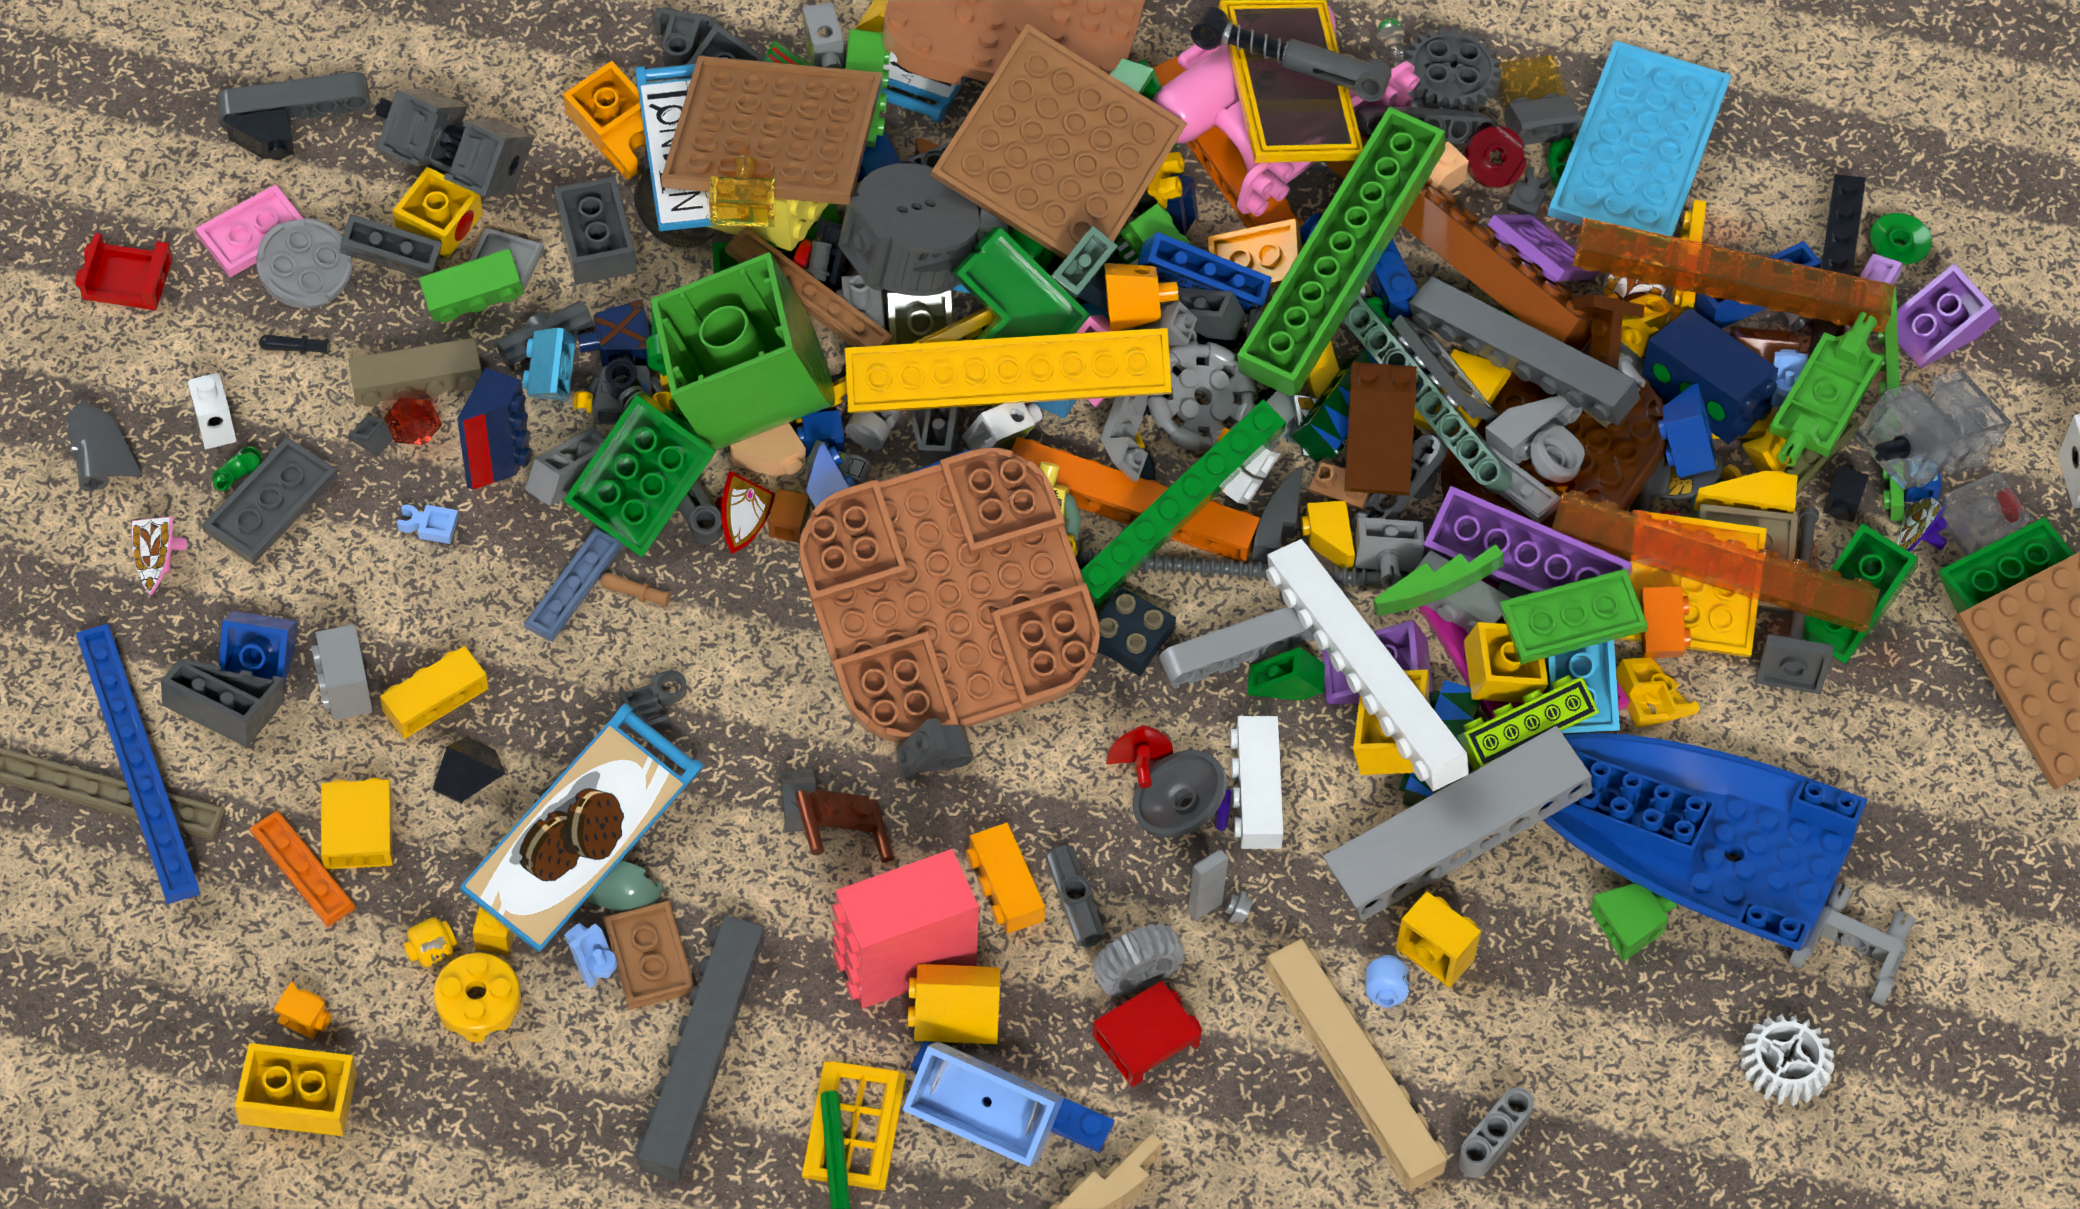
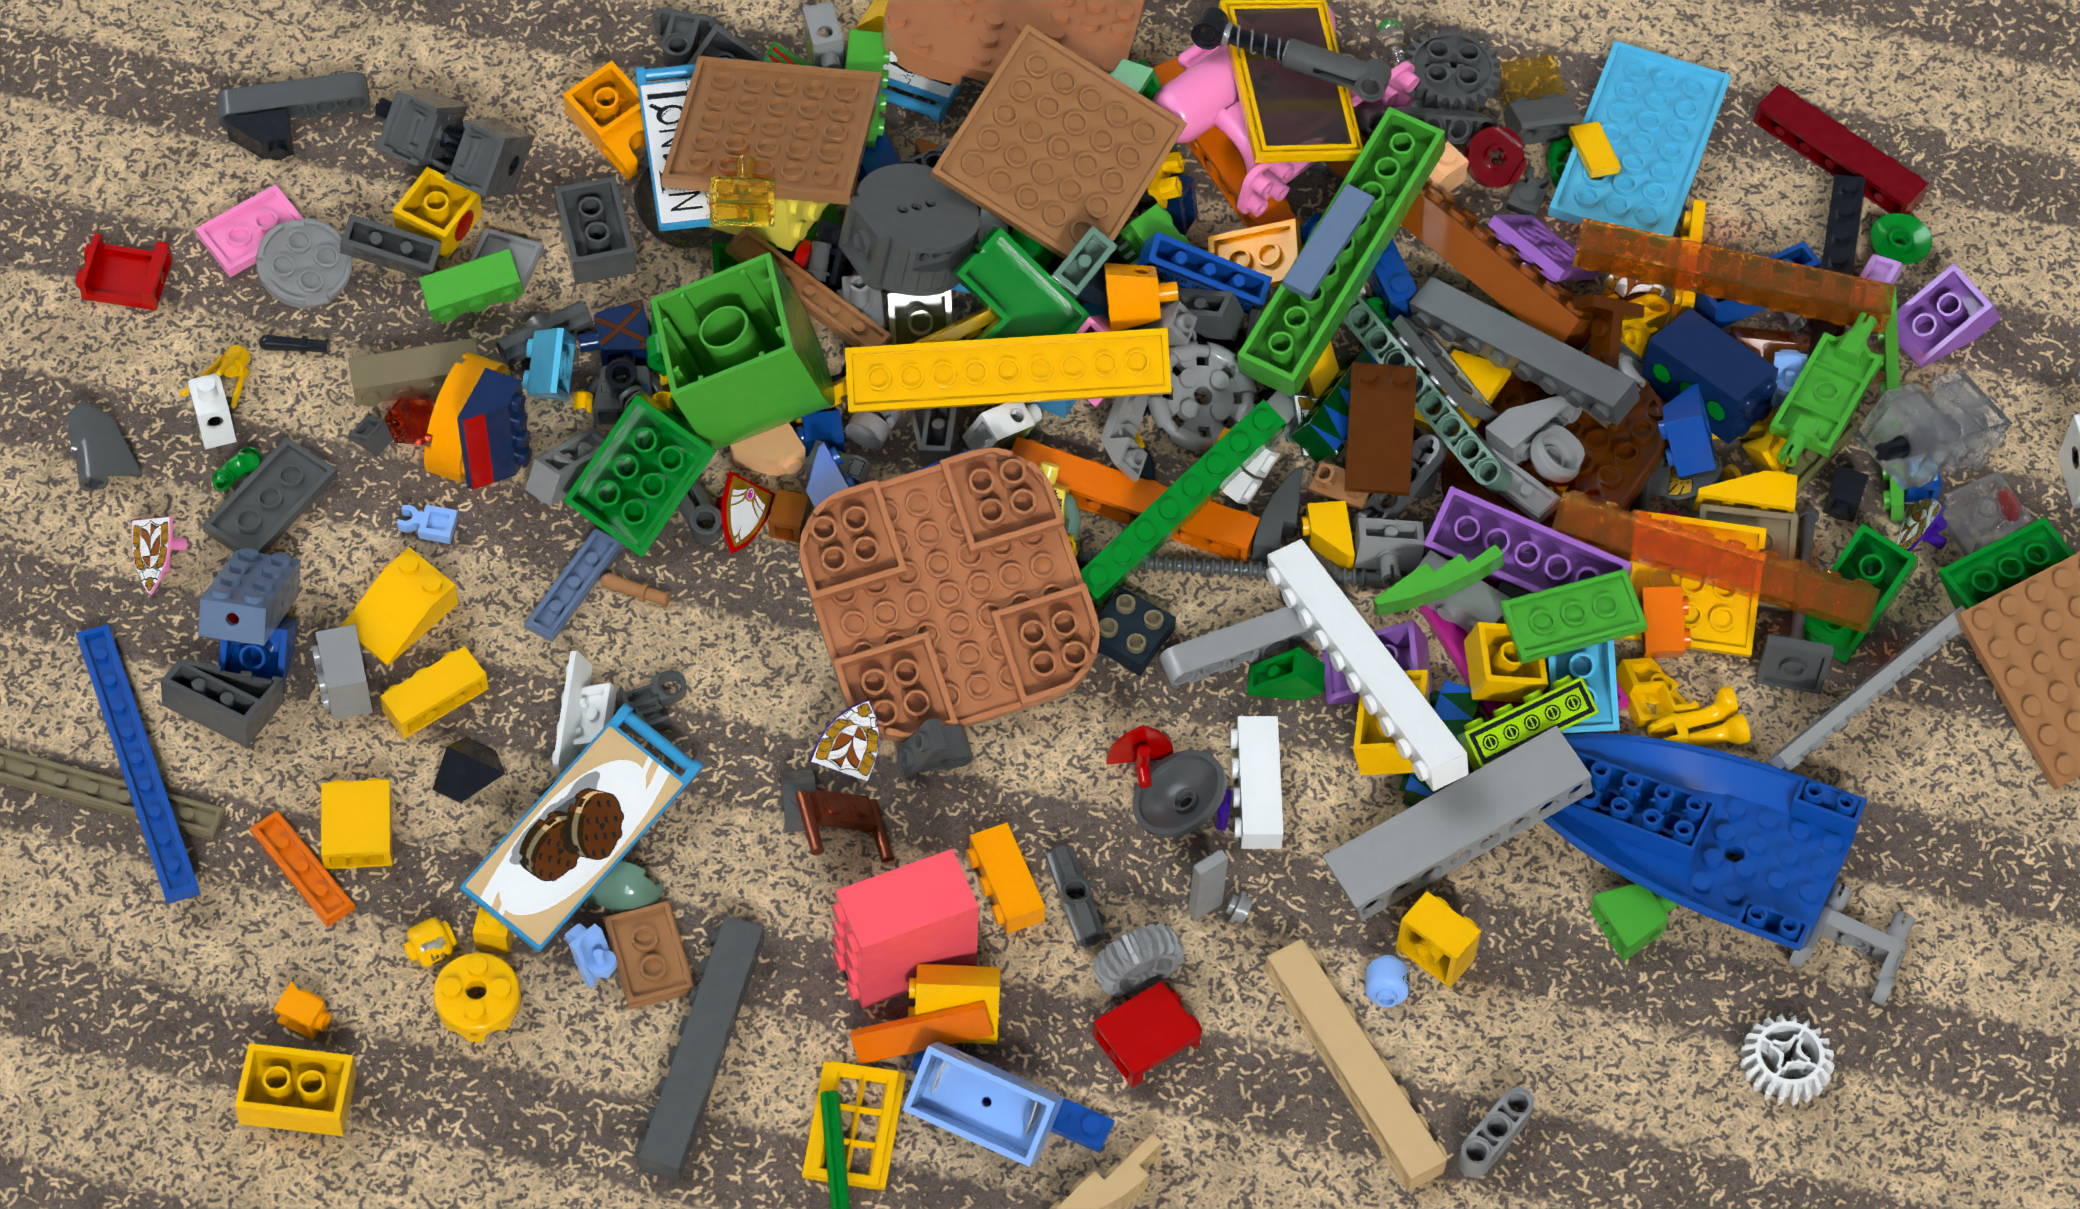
(231, 364): none -> yellow plant
(249, 597): none -> sand blue brick
(401, 606): none -> yellow slope
(445, 453): none -> light orange brick
(583, 711): none -> white bracket
(850, 742): none -> shield
(920, 1031): none -> orange tile
(1328, 241): none -> sand blue tile
(1594, 149): none -> yellow tile
(1723, 708): none -> yellow piece
(1839, 150): none -> dark red brick
(1864, 694): none -> light grey plate

